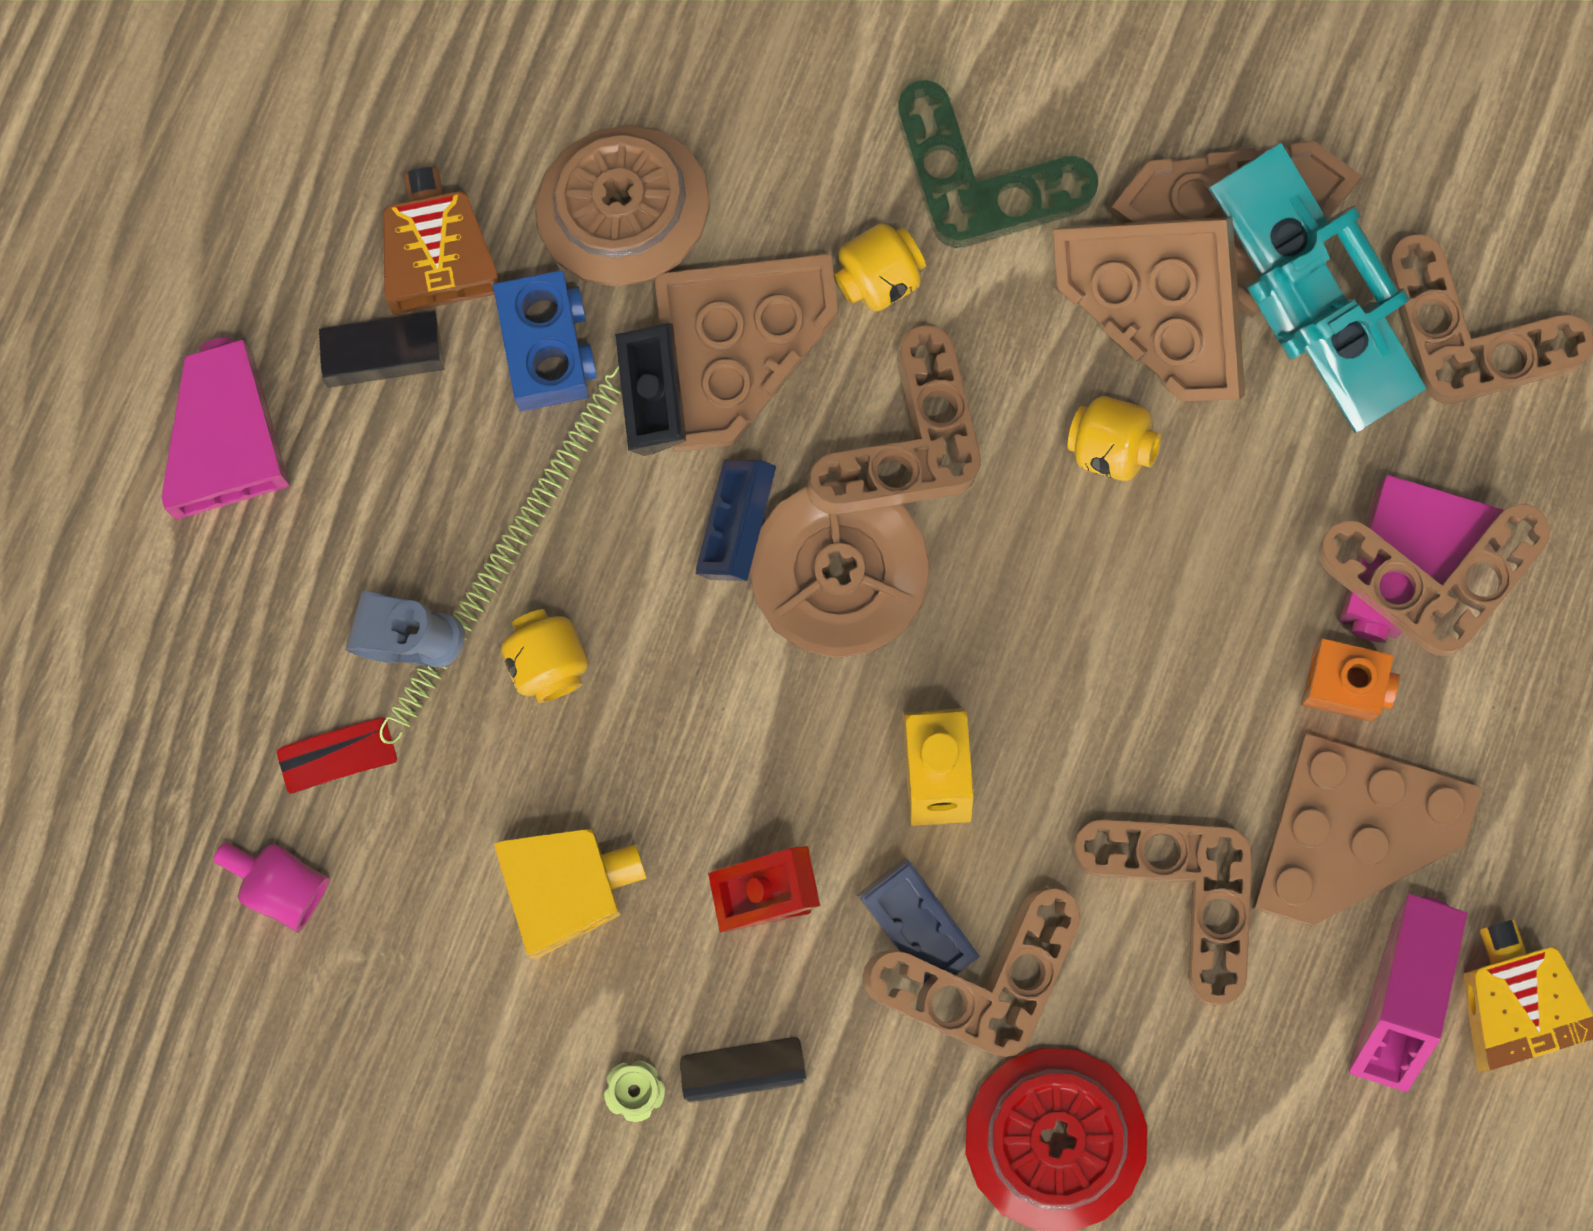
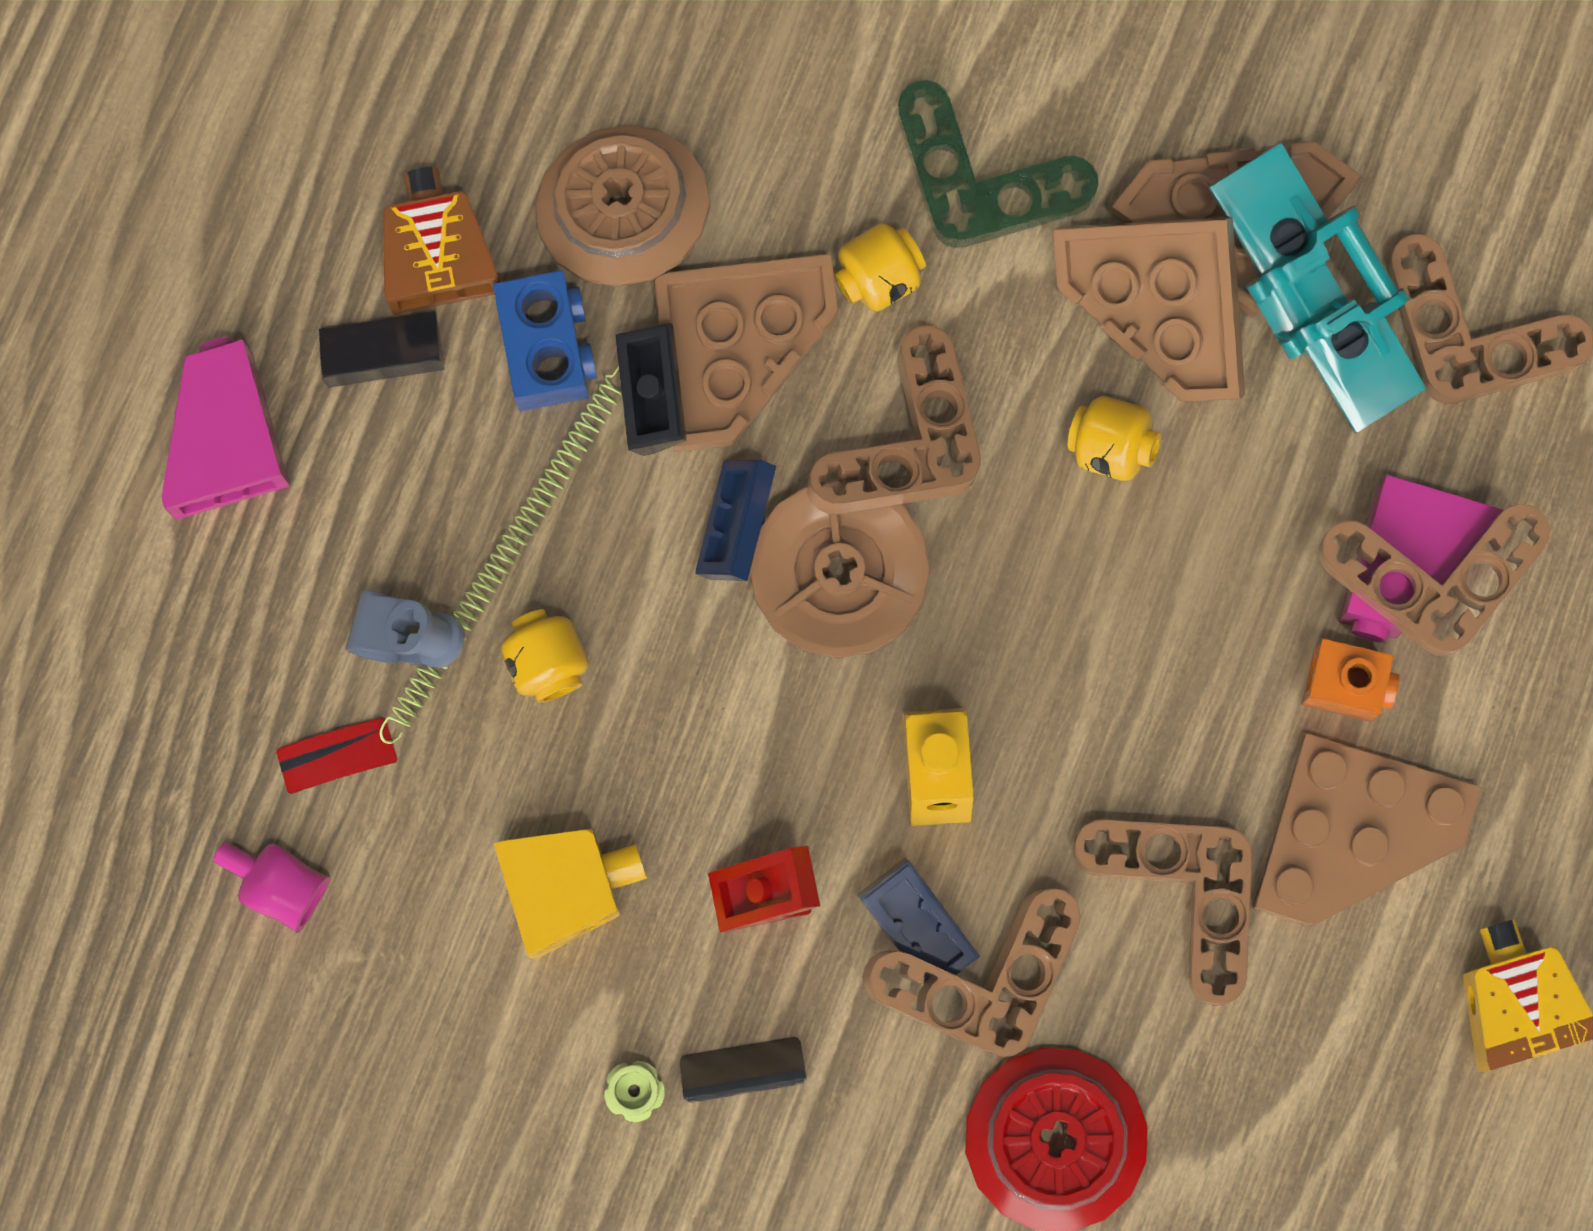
(1410, 993): dark pink slope -> none

